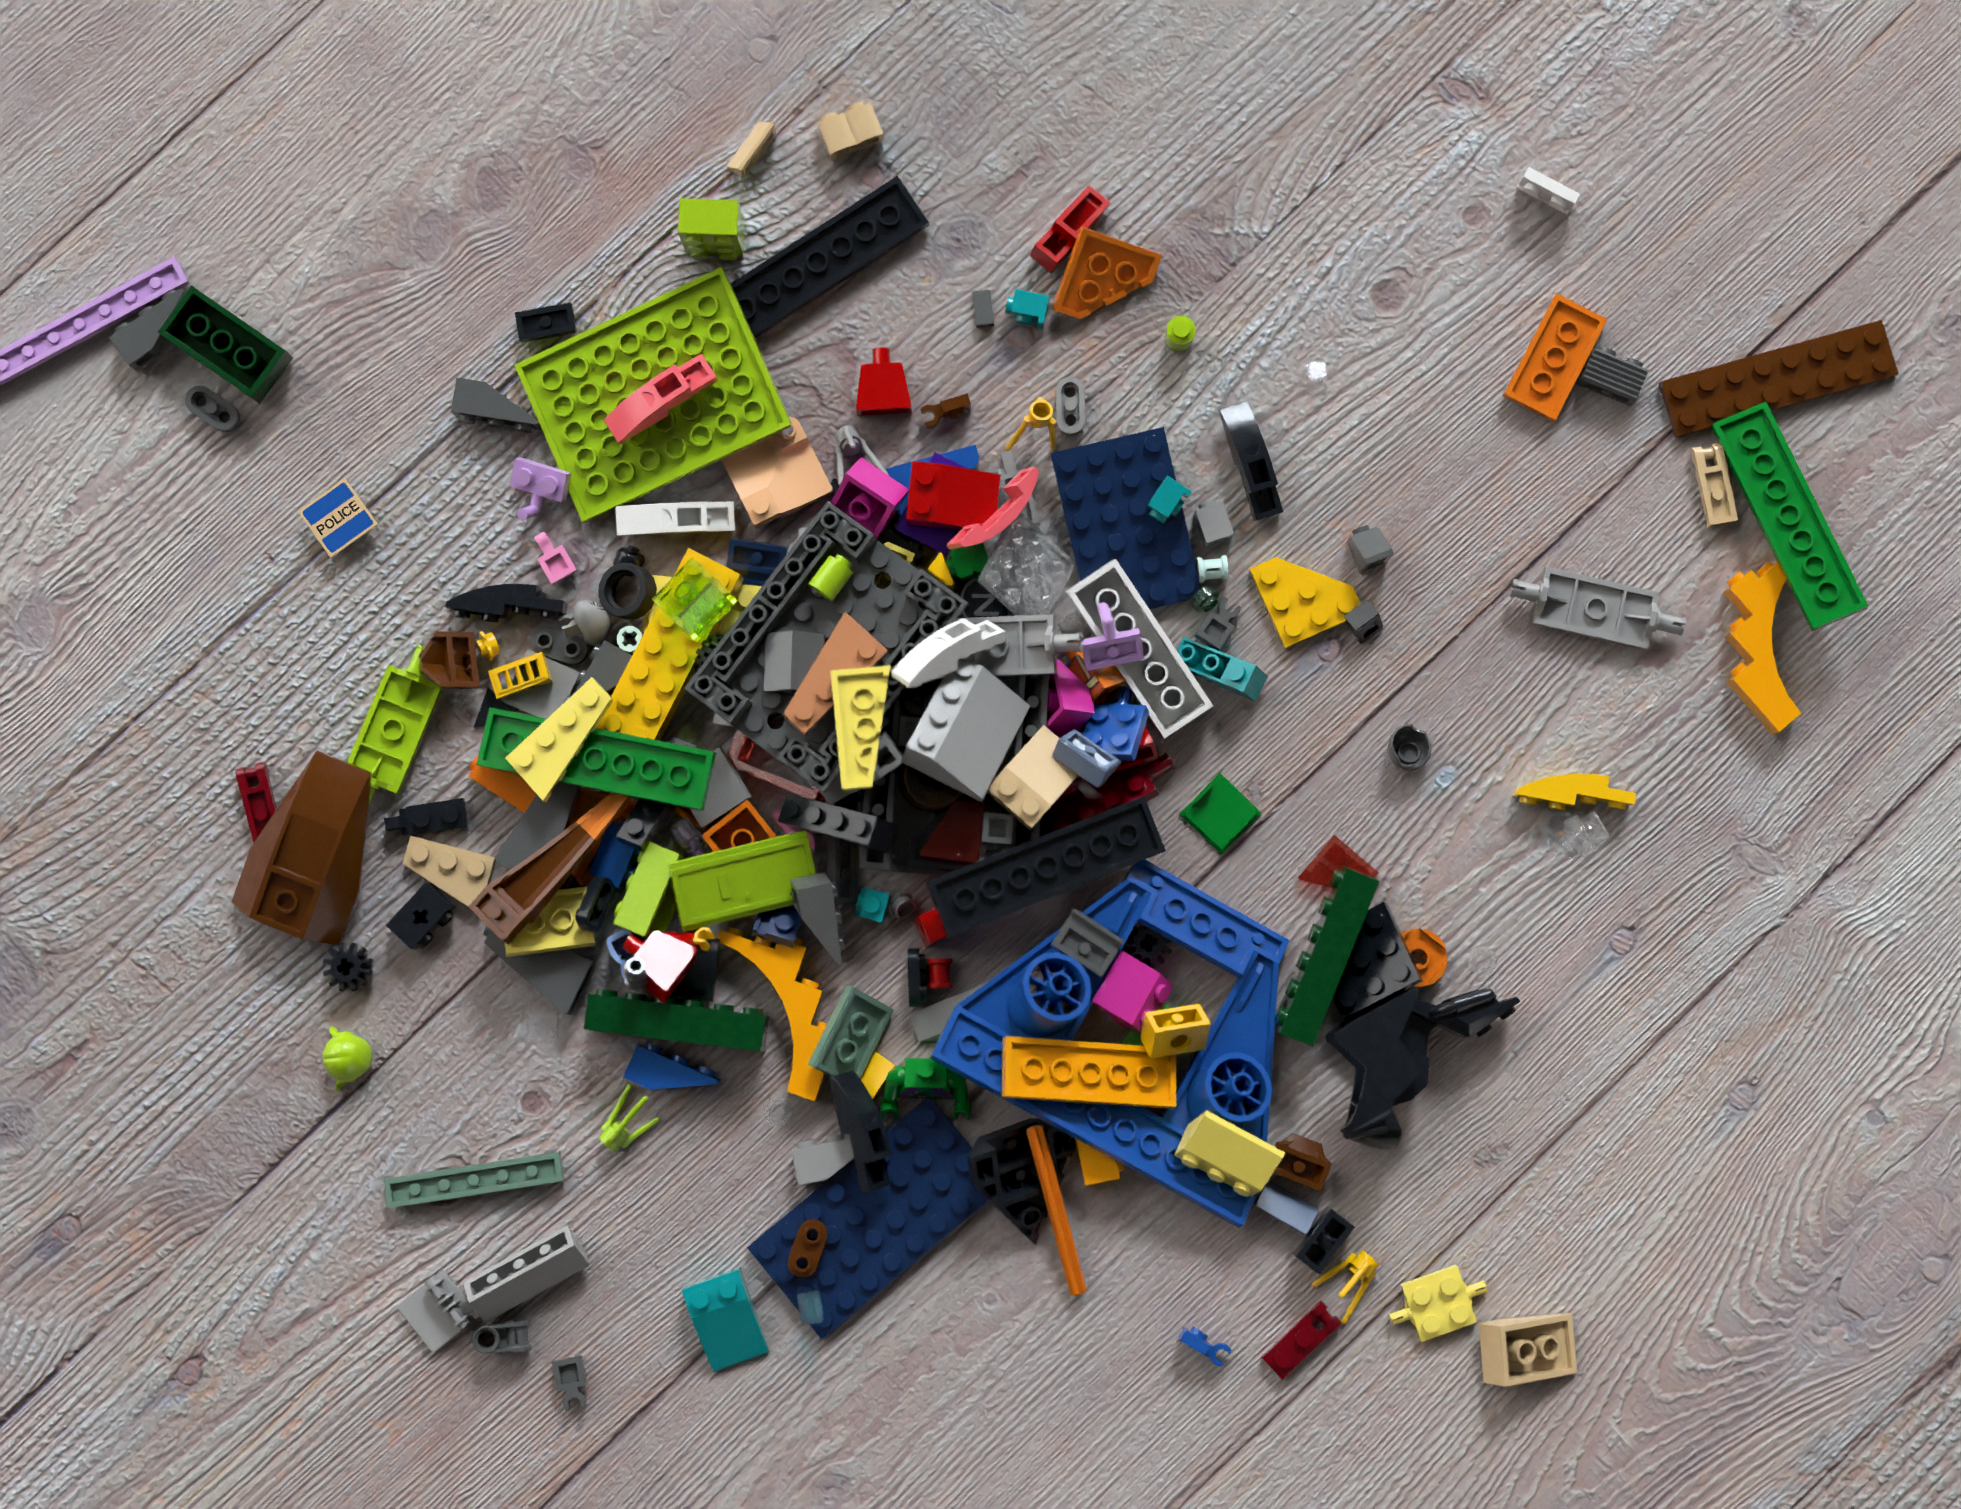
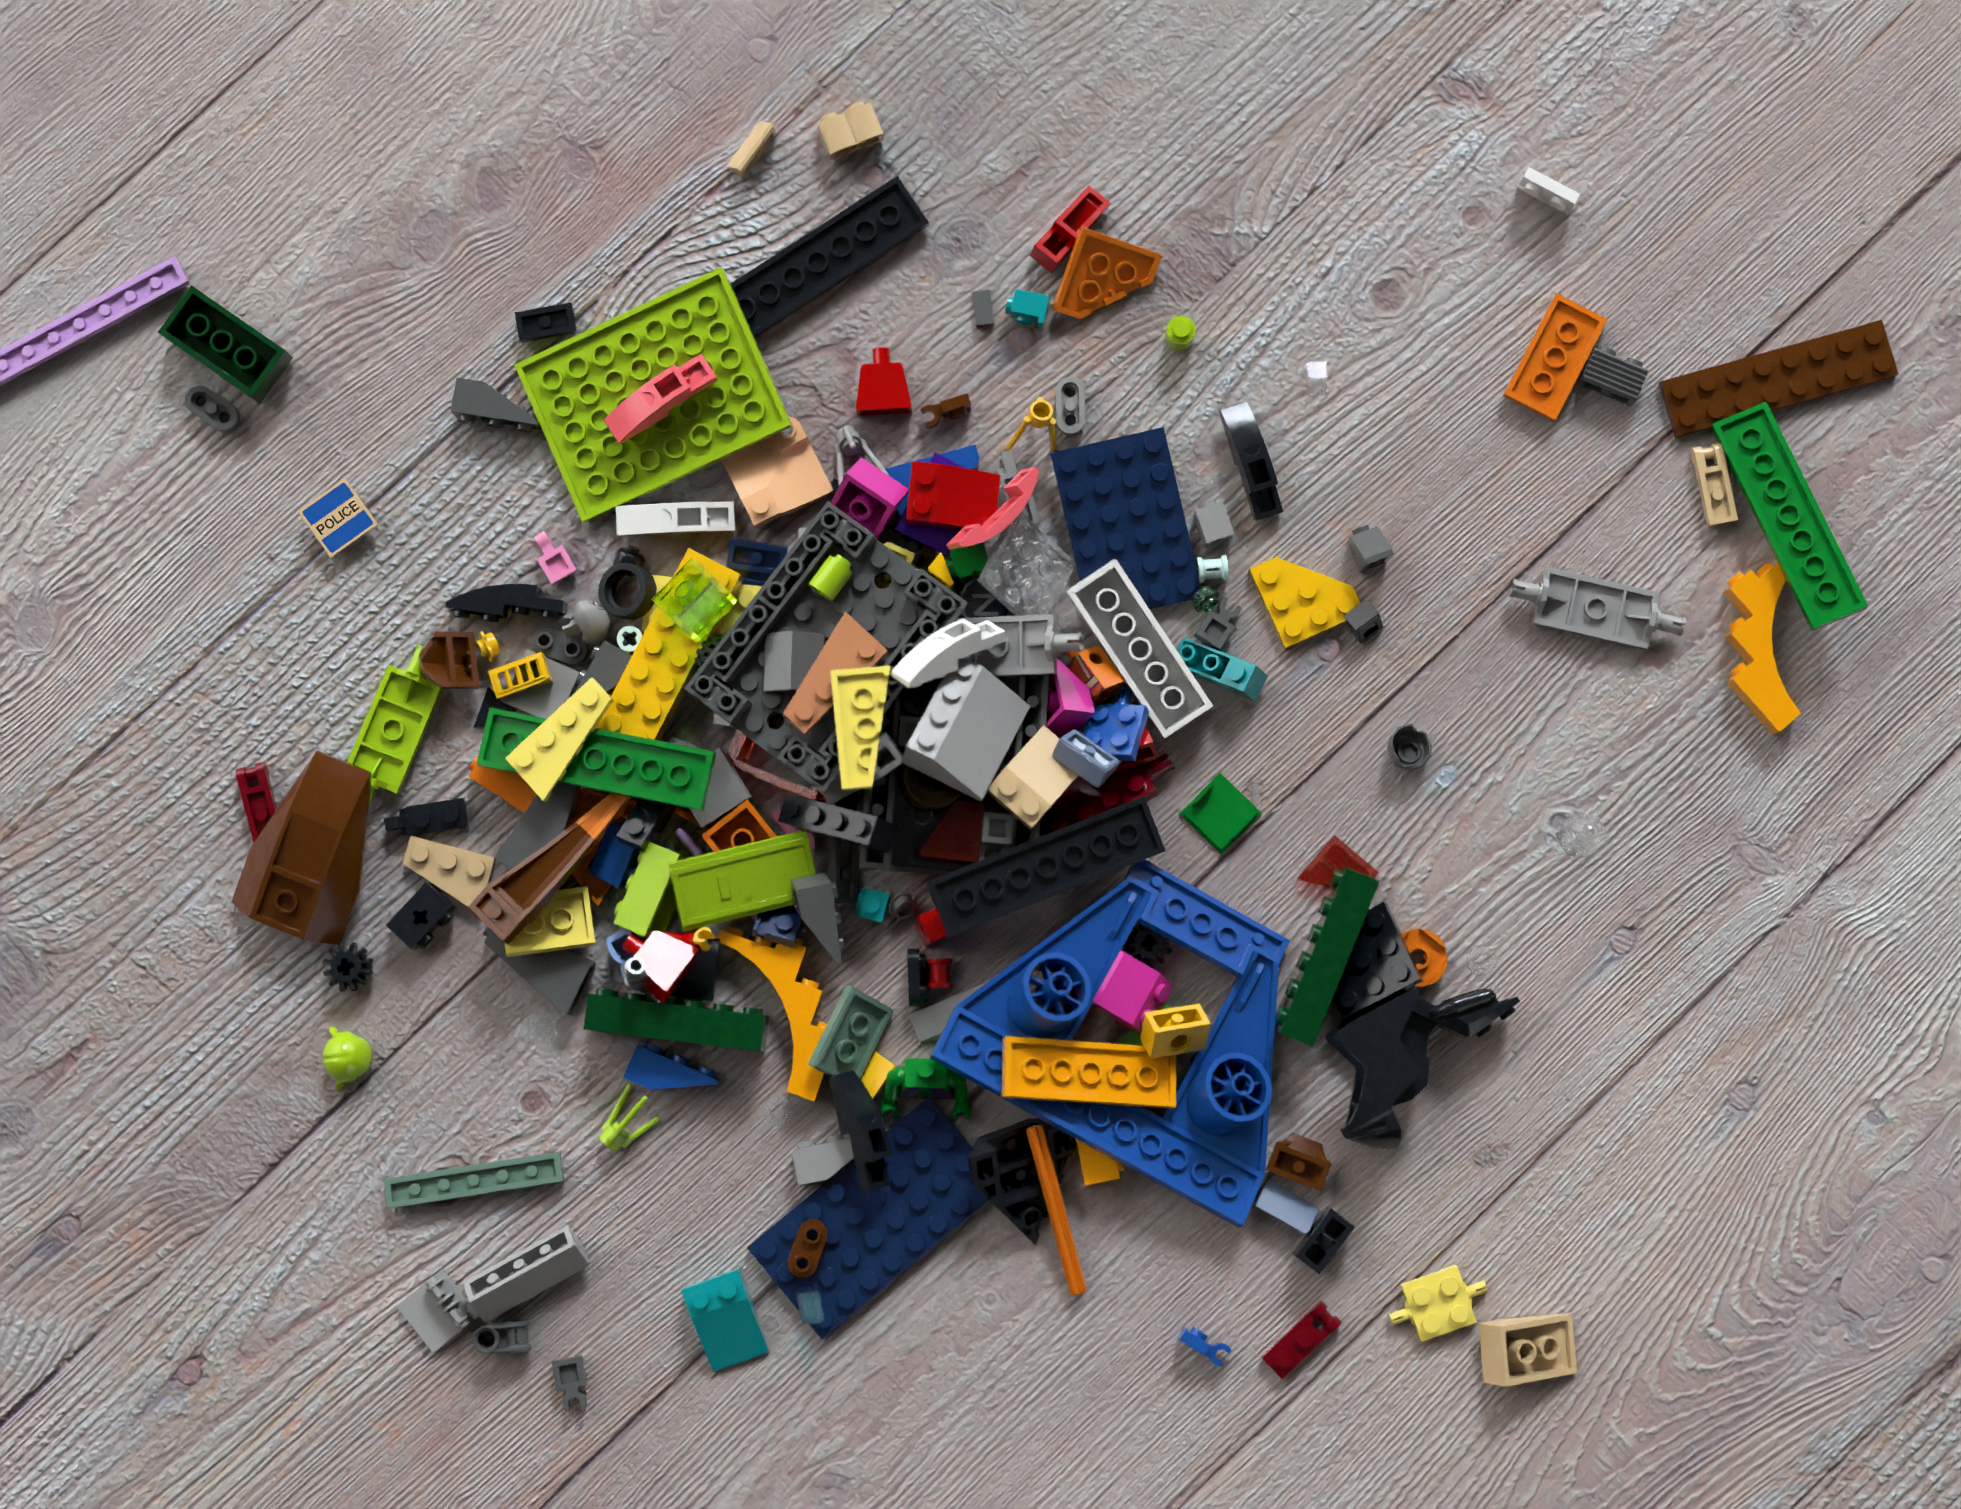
(140, 339): dark grey slope -> none
(541, 482): lavender plate -> none
(595, 904): black plate -> none
(687, 836): clear piece -> none
(711, 228): lime piece -> none
(1087, 942): dark grey plate -> none
(1111, 647): lavender plate -> none
(1167, 499): teal brick -> none
(1228, 1154): light yellow slope -> none
(1362, 1268): yellow plant -> none
(1563, 789): yellow slope -> none

